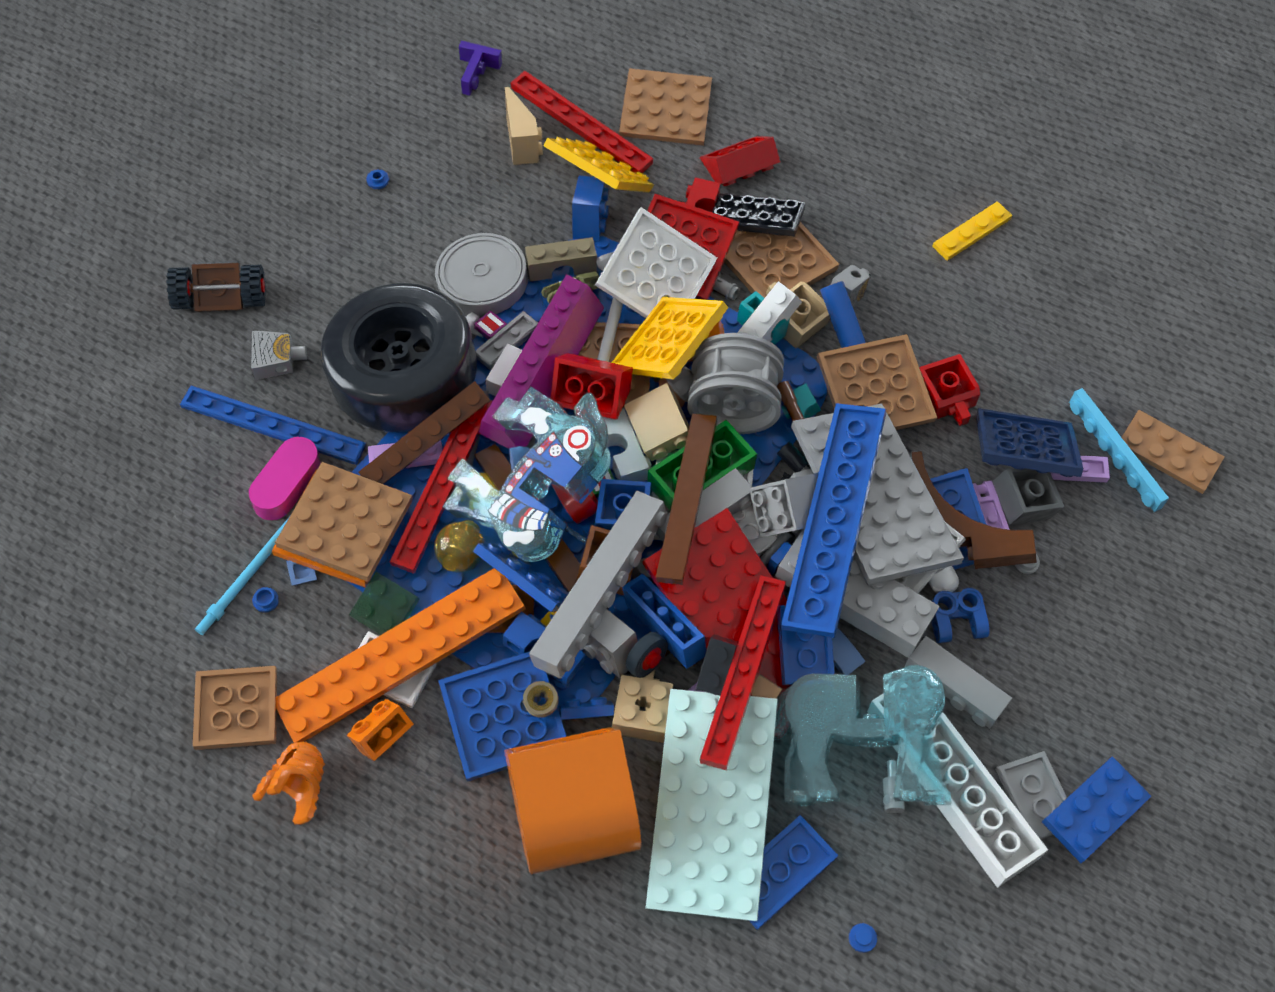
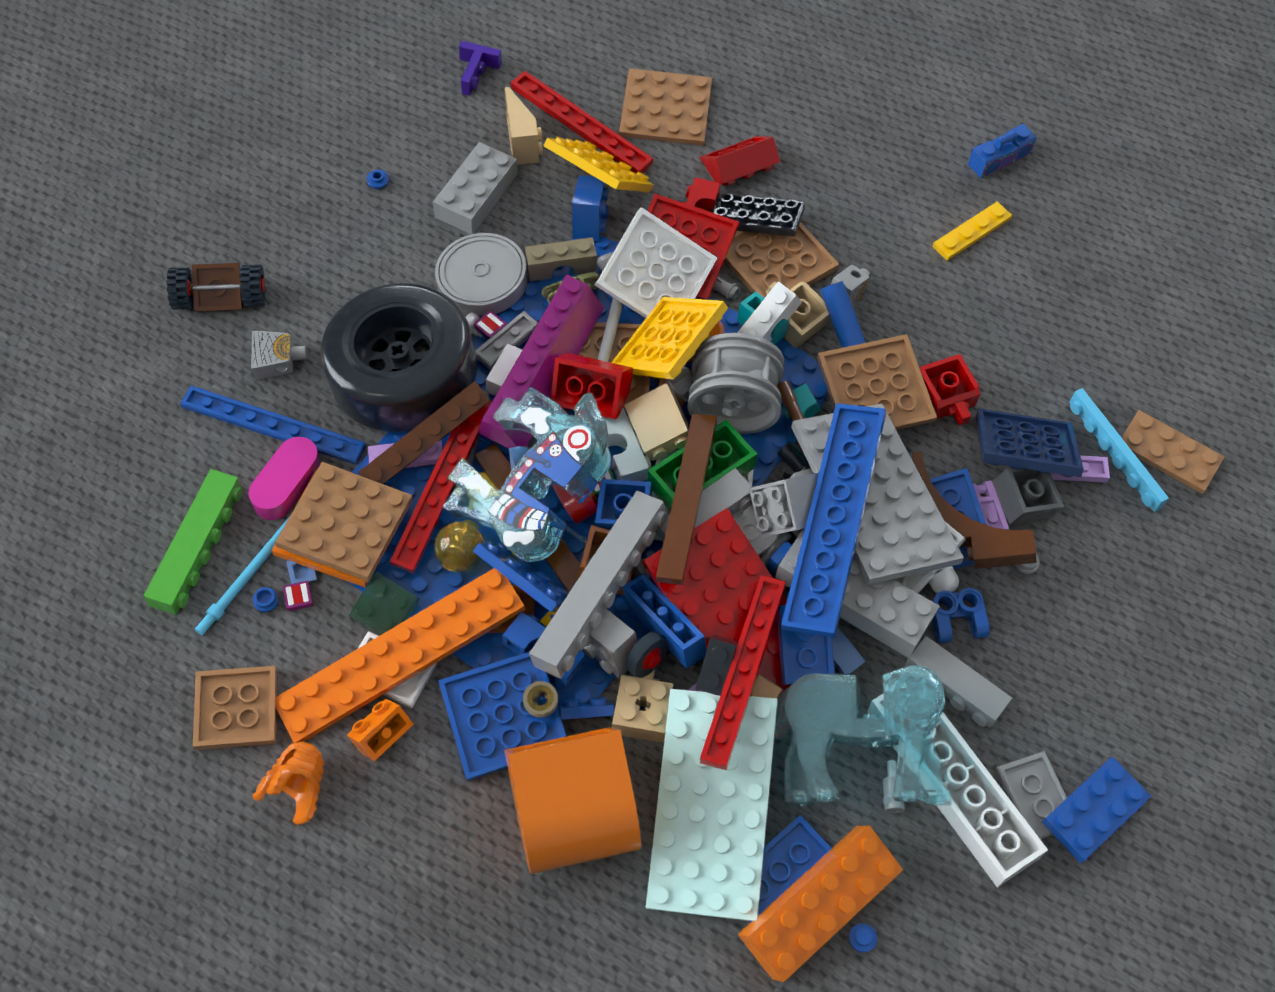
(193, 542): none -> bright green brick
(297, 596): none -> tile
(475, 188): none -> light grey brick
(820, 902): none -> orange brick
(1002, 151): none -> blue piece

